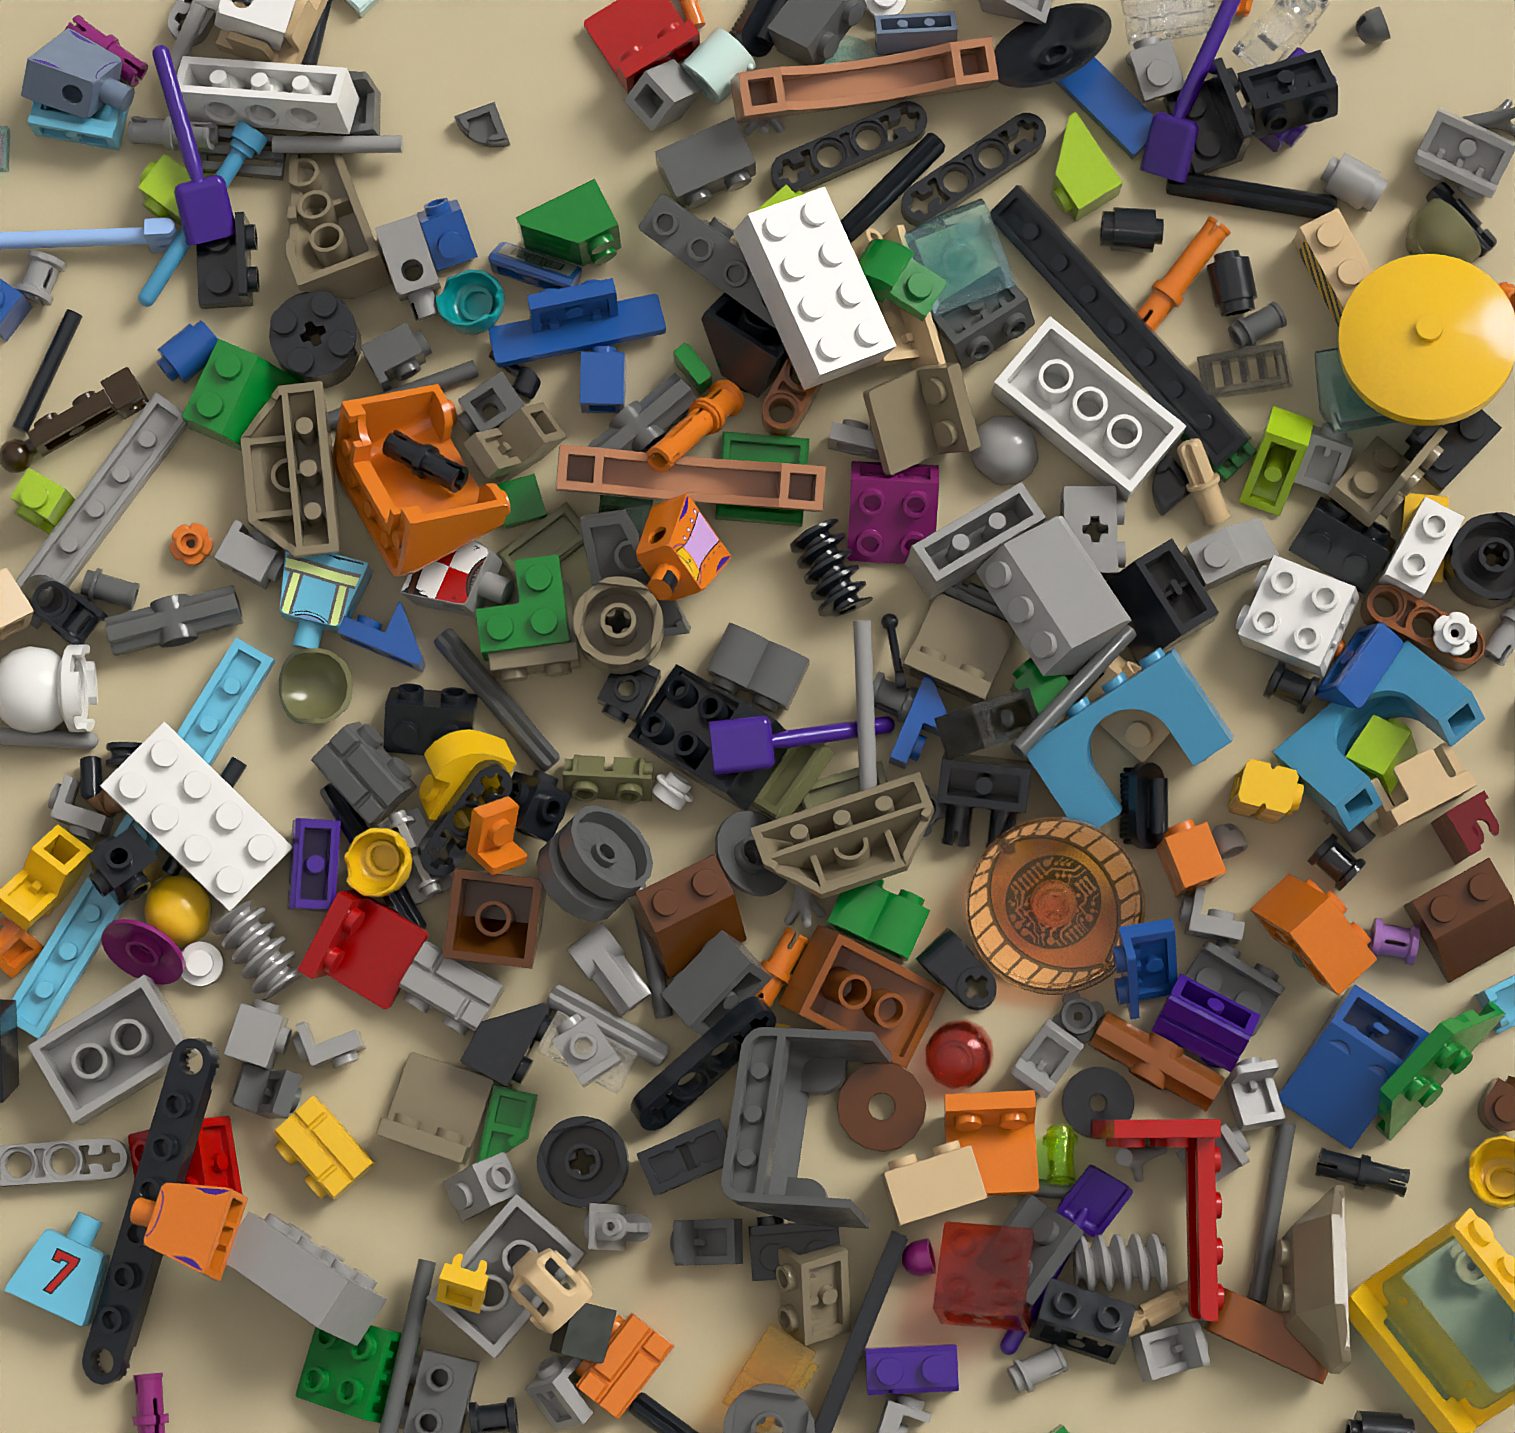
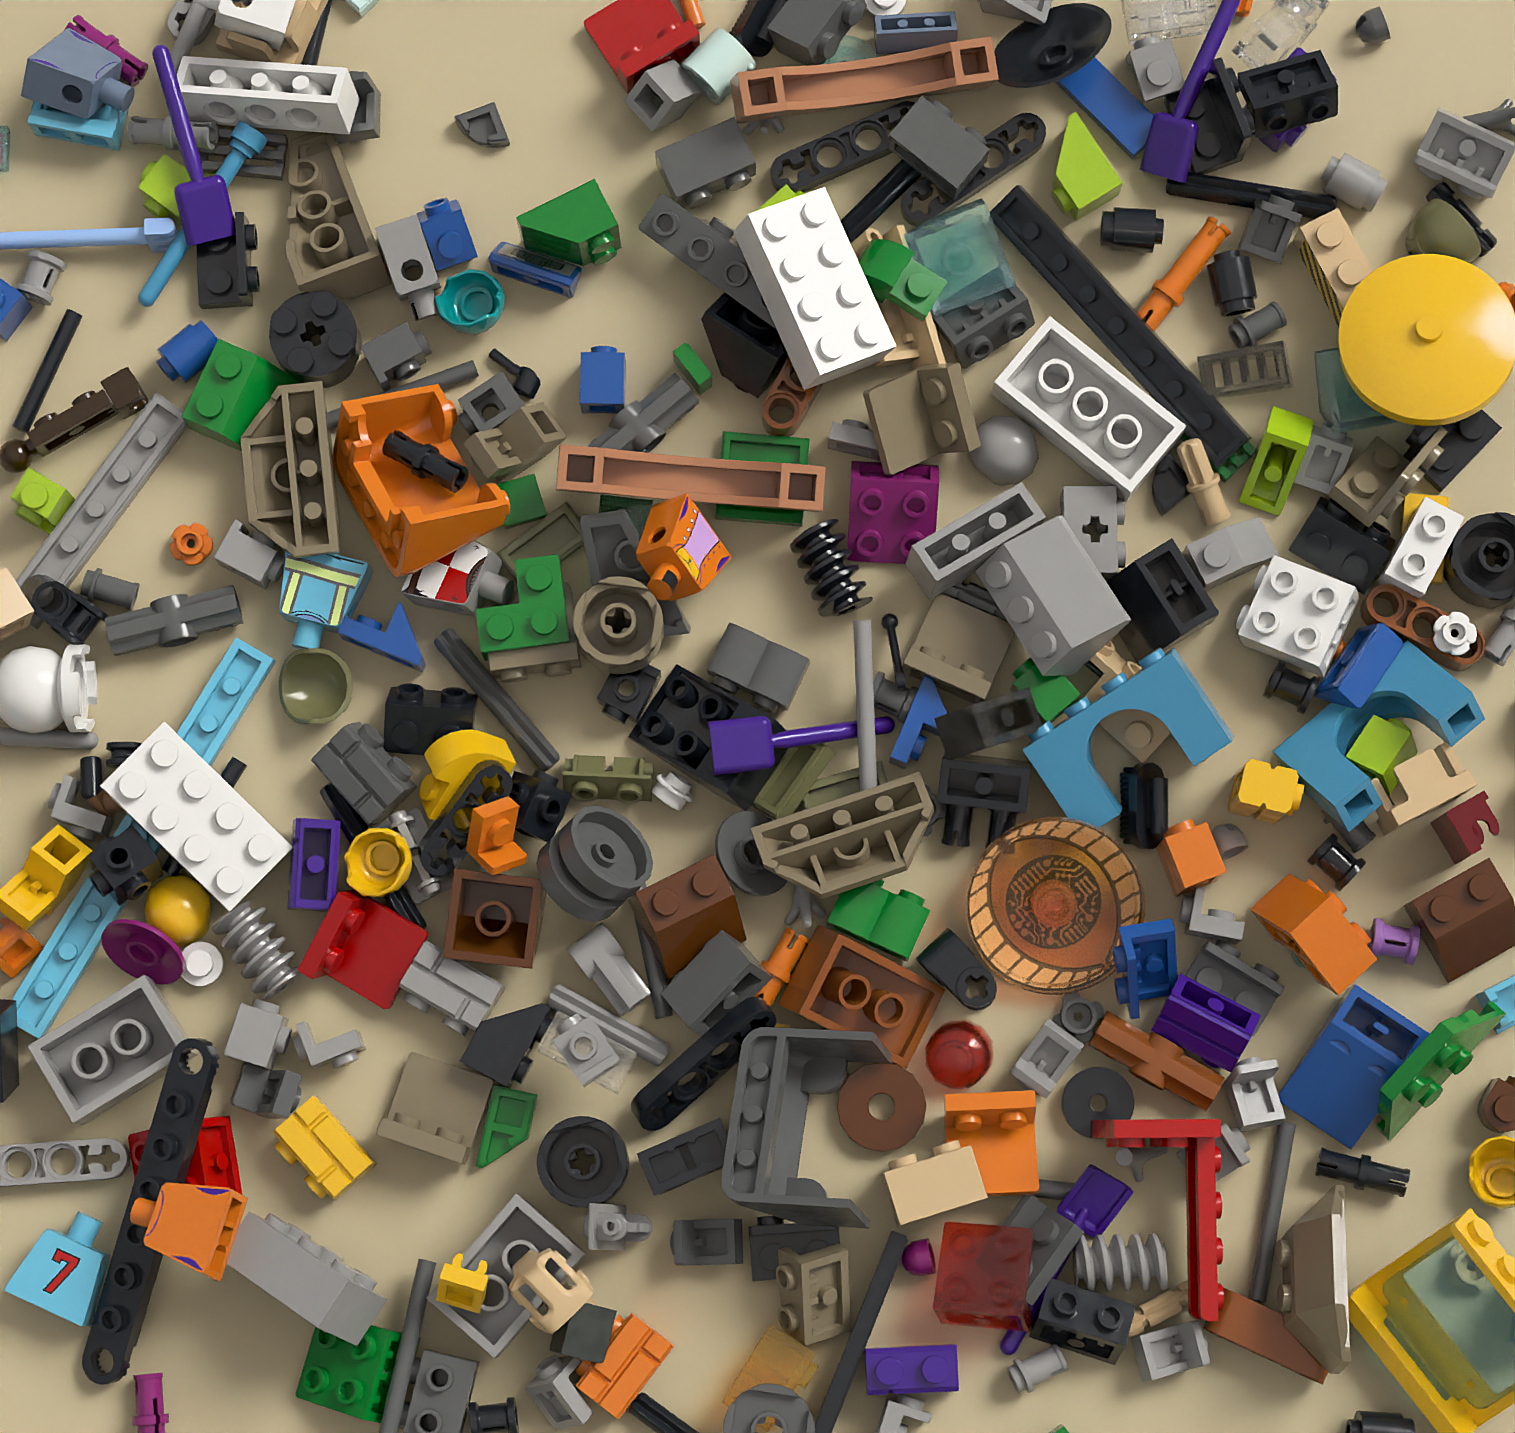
(337, 144): light grey bar -> none
(482, 1186): light grey bracket -> none
(576, 321): blue bracket -> none
(704, 418): orange pin -> none
(939, 146): none -> dark grey brick
(1060, 1154): clear neon green pin -> none
(1072, 691): dark grey bar -> none
(1270, 228): none -> dark grey bracket

